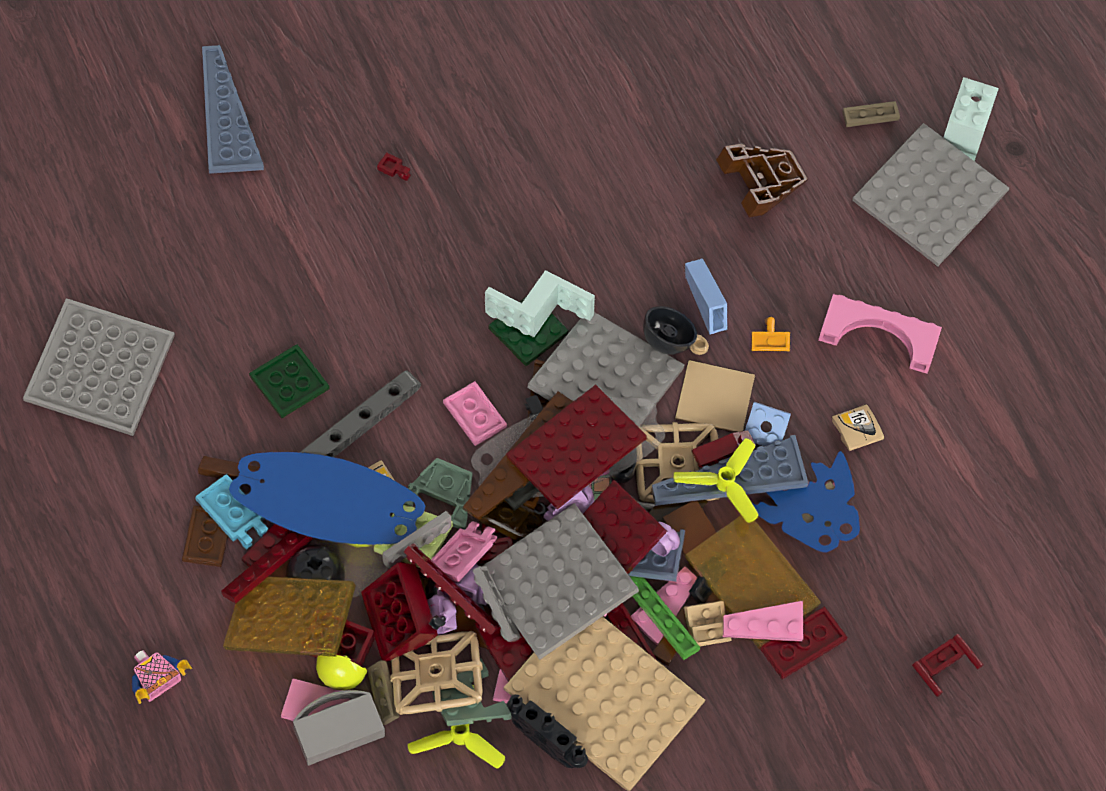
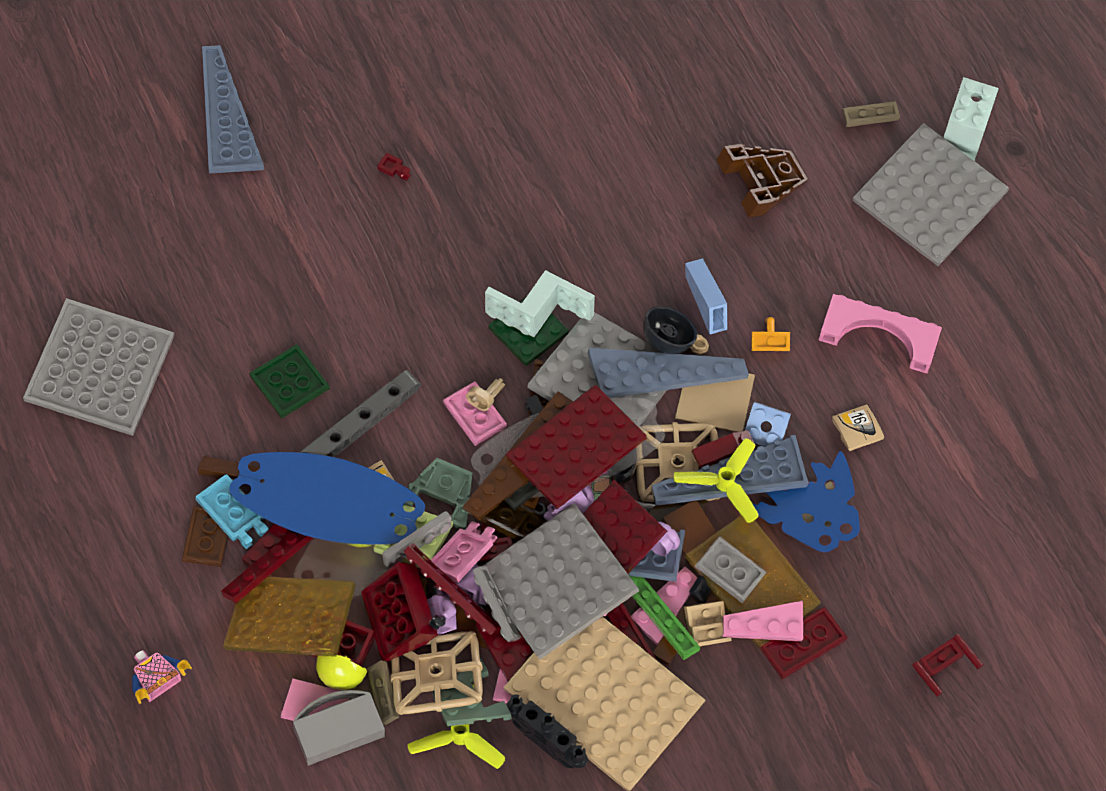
(330, 564): black piece -> none
(484, 399): none -> tan piece
(643, 372): none -> sand blue wing
(730, 569): none -> light grey tile

